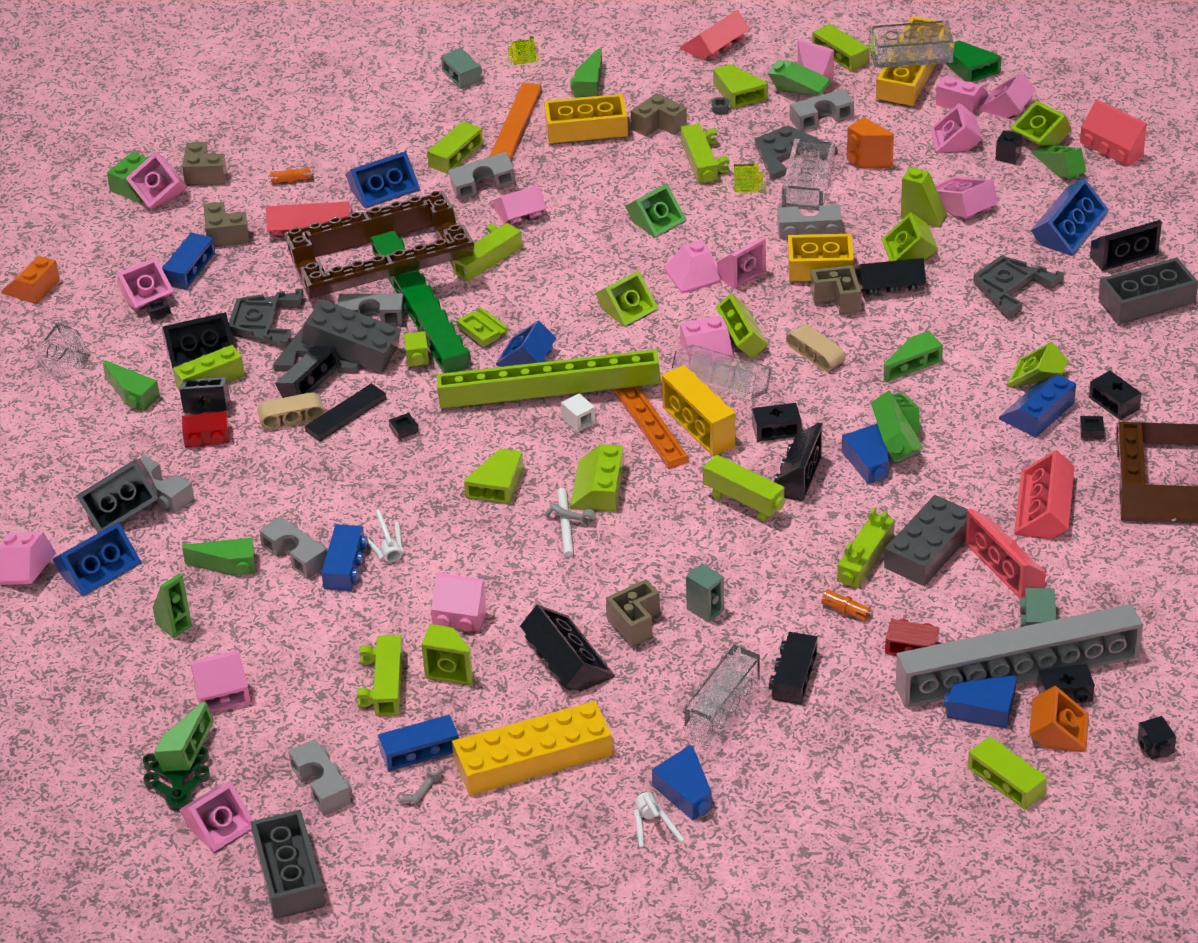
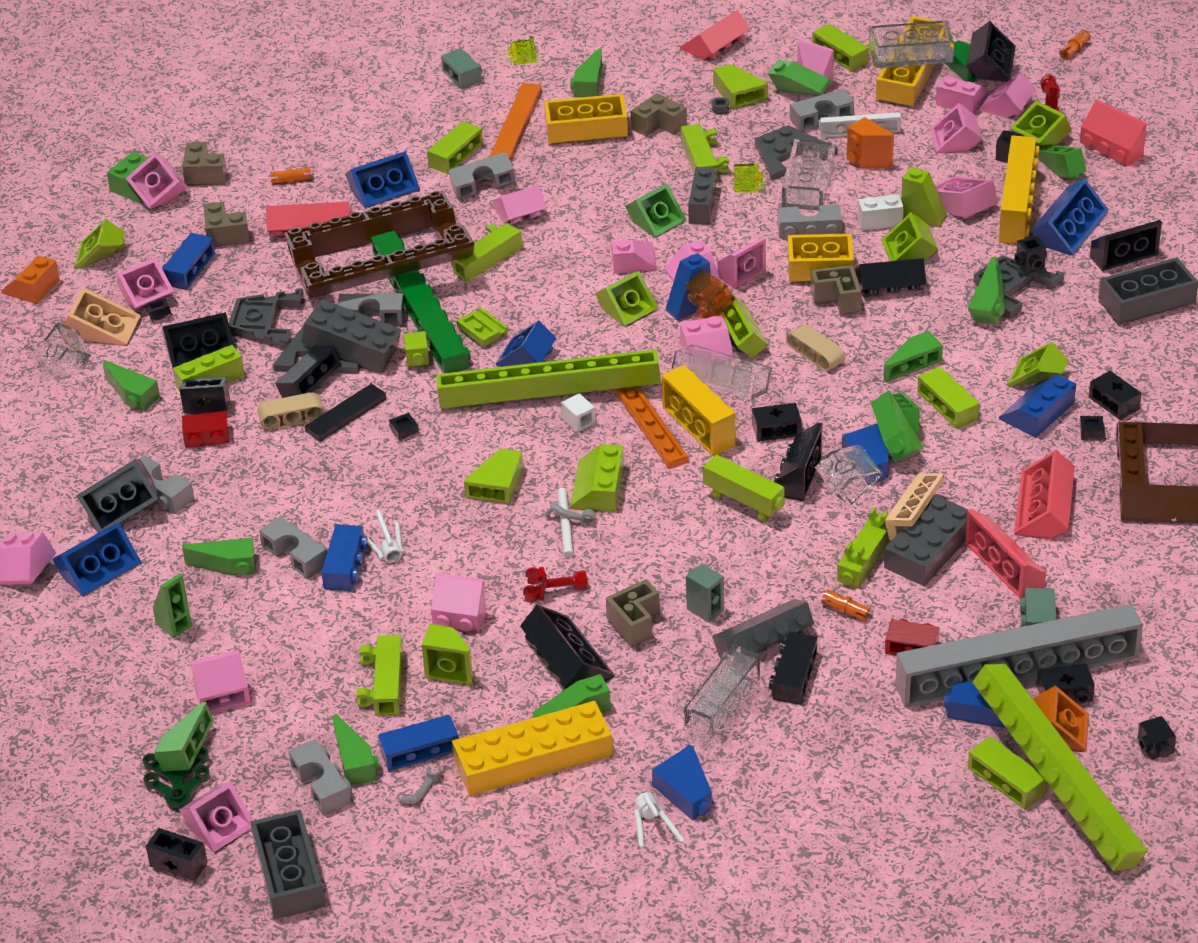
(99, 244): none -> lime slope
(101, 319): none -> light nougat slope
(176, 854): none -> black brick
(355, 754): none -> bright green slope
(539, 578): none -> red bar
(581, 692): none -> bright green slope
(632, 256): none -> bright pink slope
(678, 303): none -> blue slope
(702, 195): none -> dark grey brick
(708, 295): none -> clear orange brick
(766, 628): none -> dark grey brick
(838, 126): none -> white fence
(848, 472): none -> clear slope
(880, 212): none -> white brick
(913, 502): none -> light nougat fence
(948, 397): none -> lime brick
(988, 300): none -> bright green slope
(990, 54): none -> black slope
(1019, 189): none -> yellow brick
(1030, 254): none -> black brick
(1052, 90): none -> red bar
(1060, 767): none -> lime brick
(1075, 45): none -> orange pin

